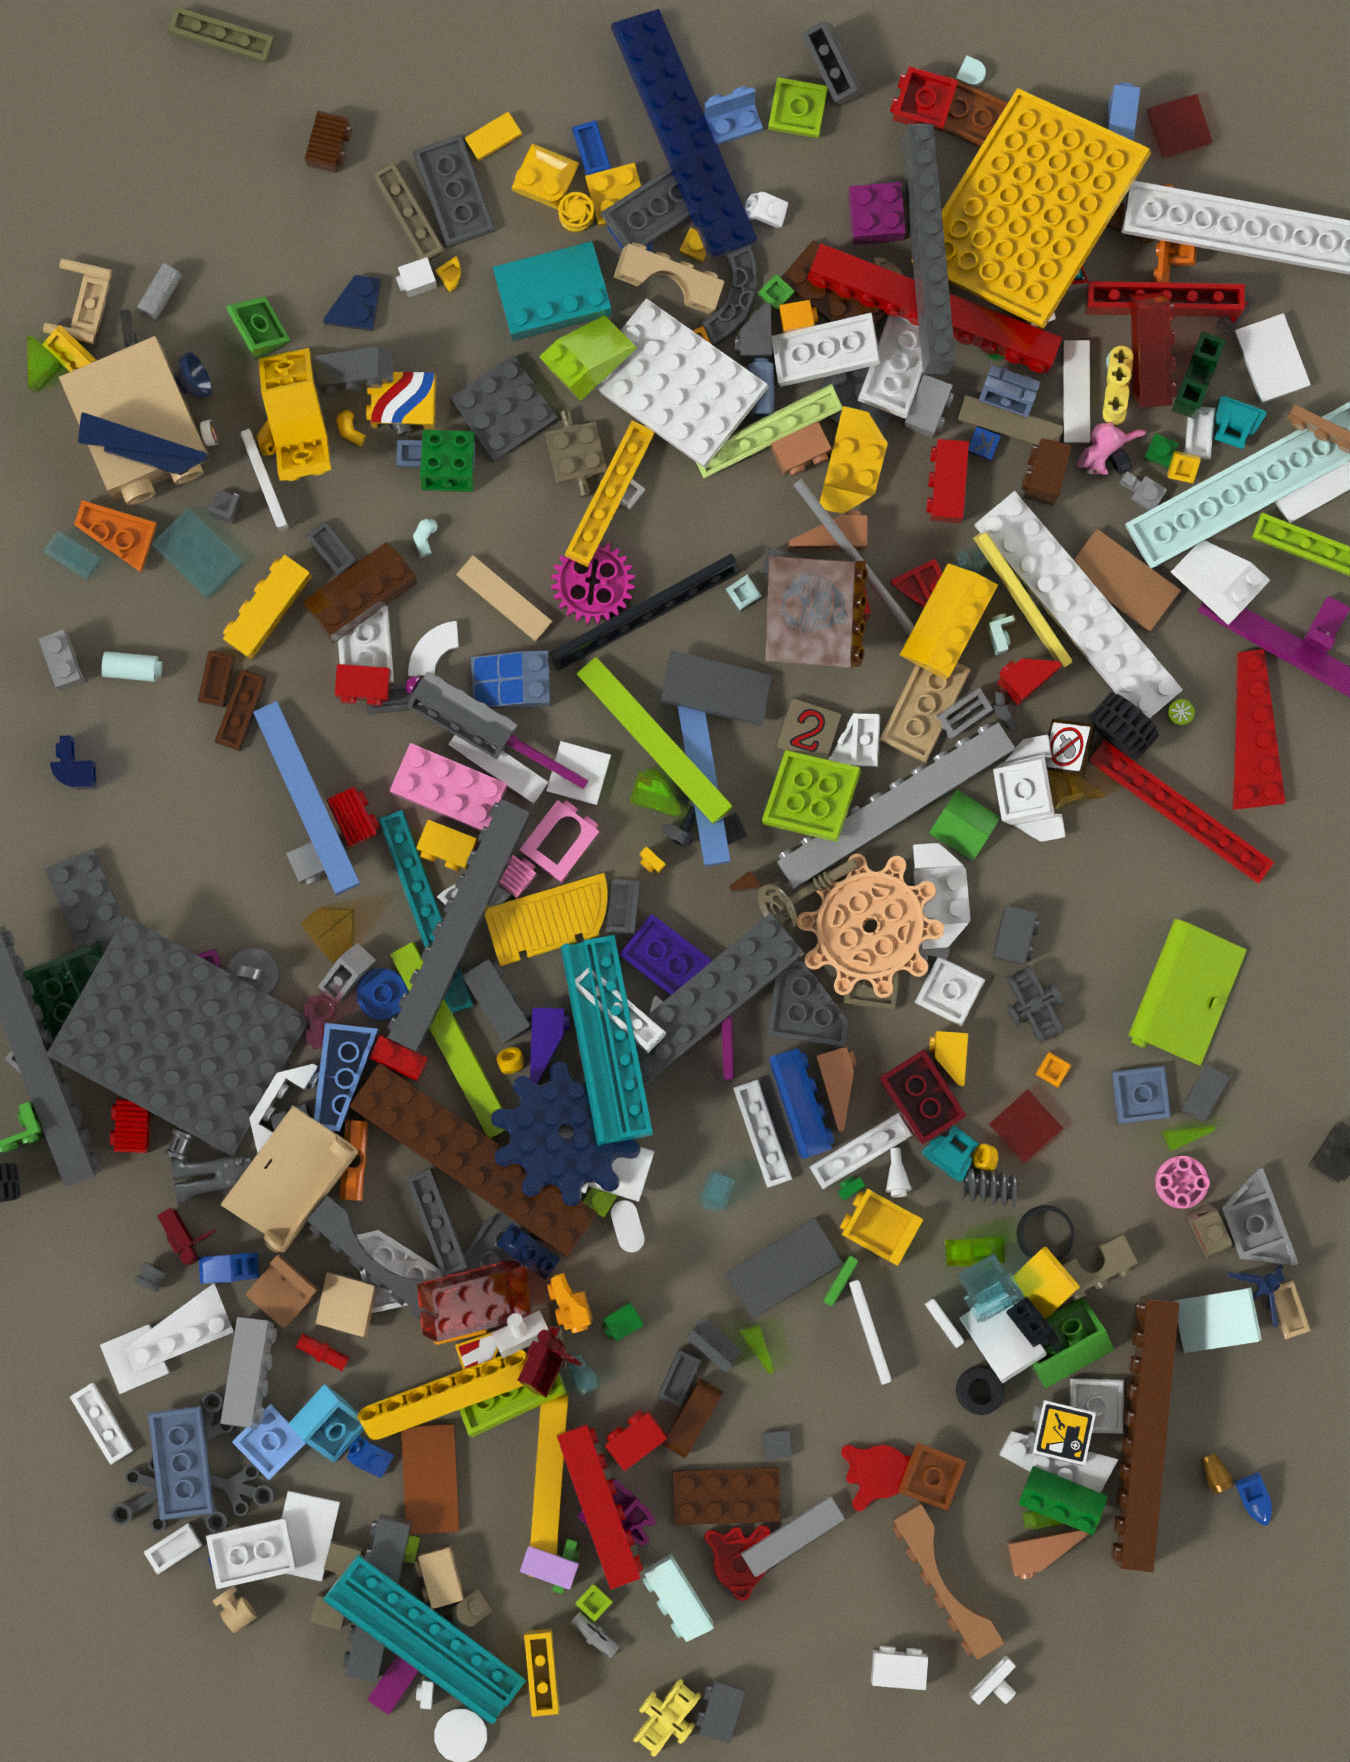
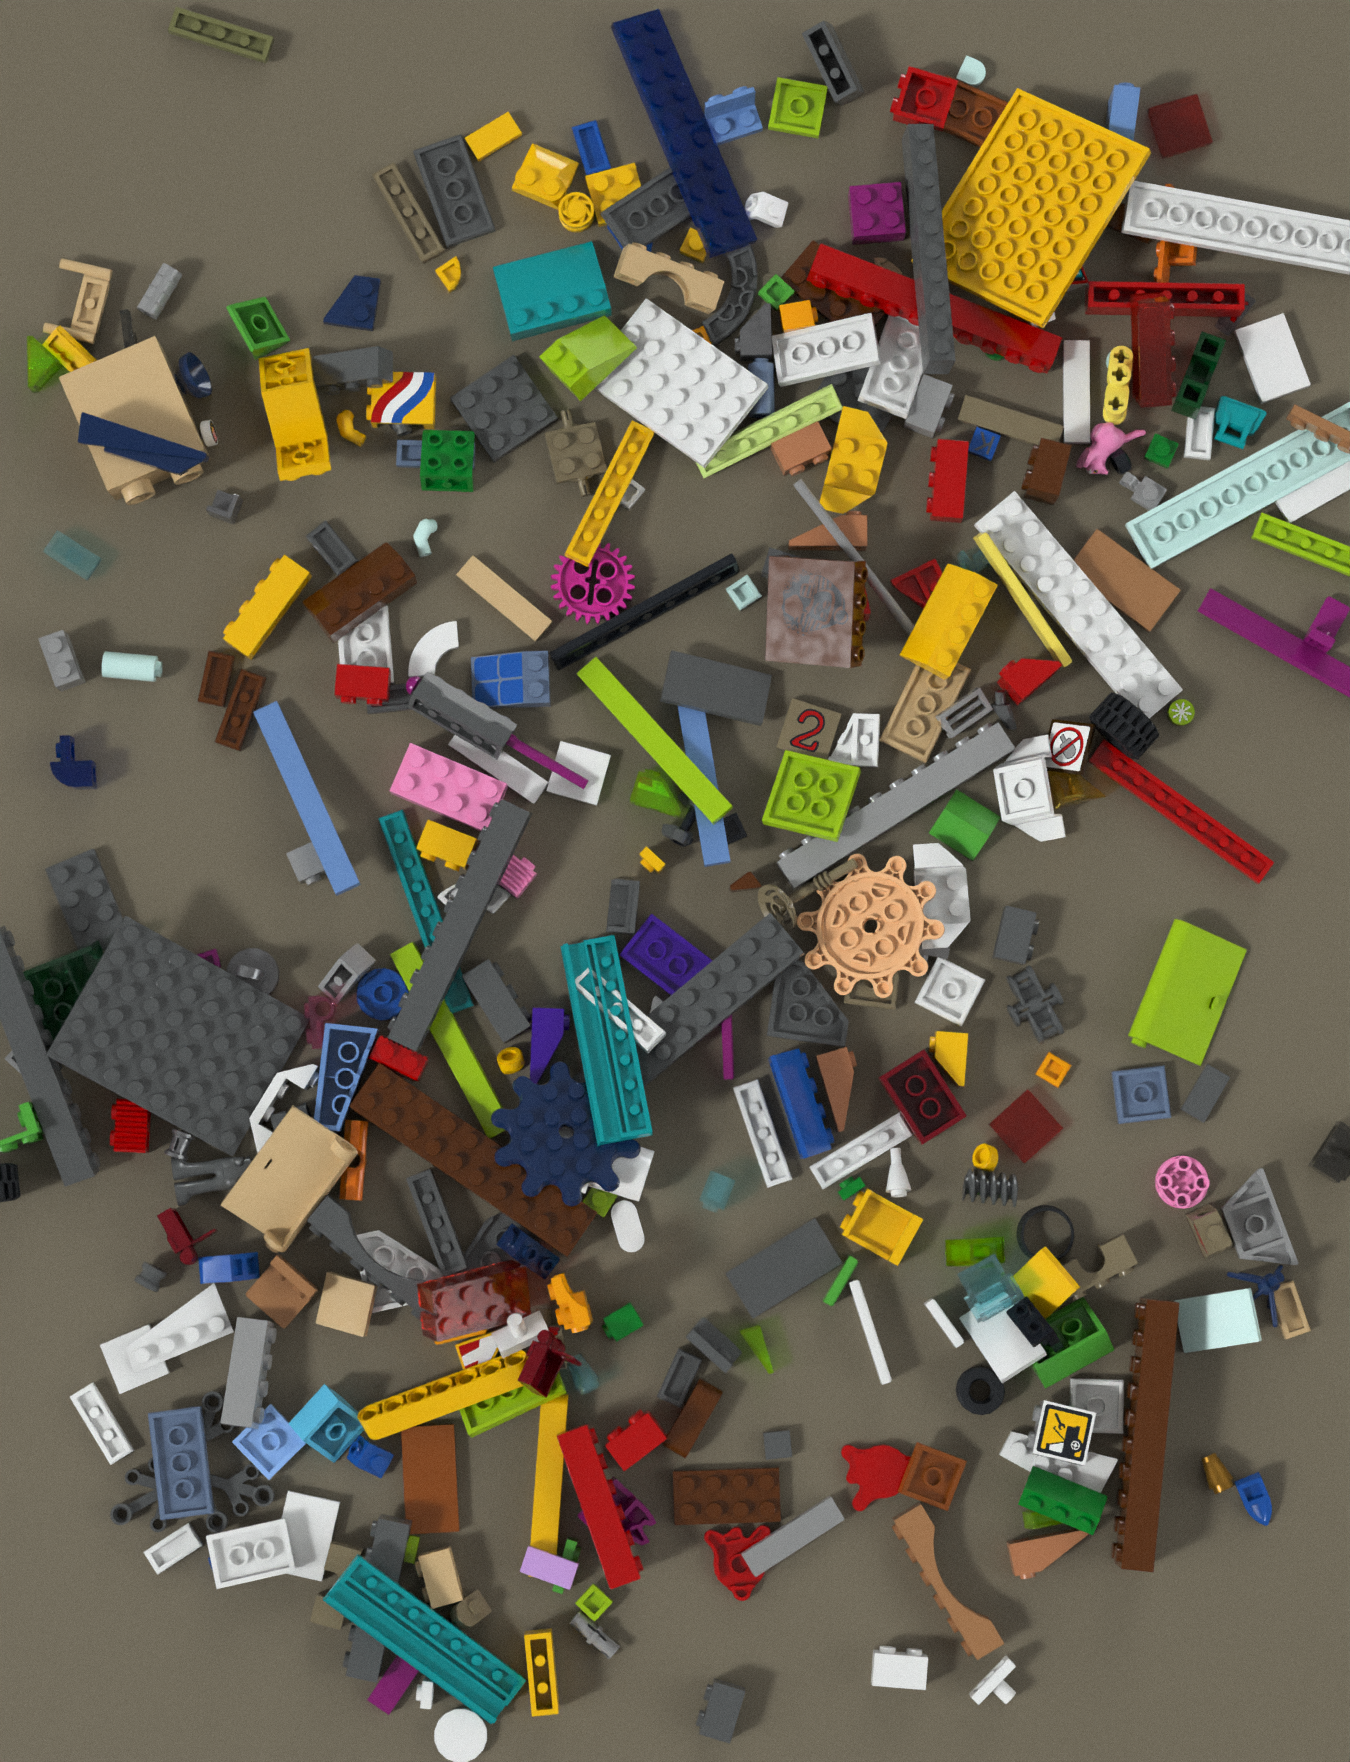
(118, 532): orange wing -> none
(197, 553): clear light blue tile -> none
(236, 1612): tan piece -> none
(264, 480): white tile -> none
(265, 440): yellow arm -> none
(322, 1352): red pin -> none
(327, 142): reddish brown brick -> none
(331, 930): clear yellow slope -> none
(353, 817): red brick -> none
(416, 277): white brick -> none
(547, 919): yellow piece -> none
(587, 835): bright pink panel -> none
(661, 1725): light yellow axle -> none
(677, 1599): light aqua slope -> none
(948, 1156): teal piece -> none
(998, 637): light aqua bracket -> none
(1009, 391): sand blue brick -> none
(1178, 1138): clear neon green piece -> none
(1183, 467): yellow plate -> none
(1220, 579): white slope -> none
(1256, 754): red wing -> none

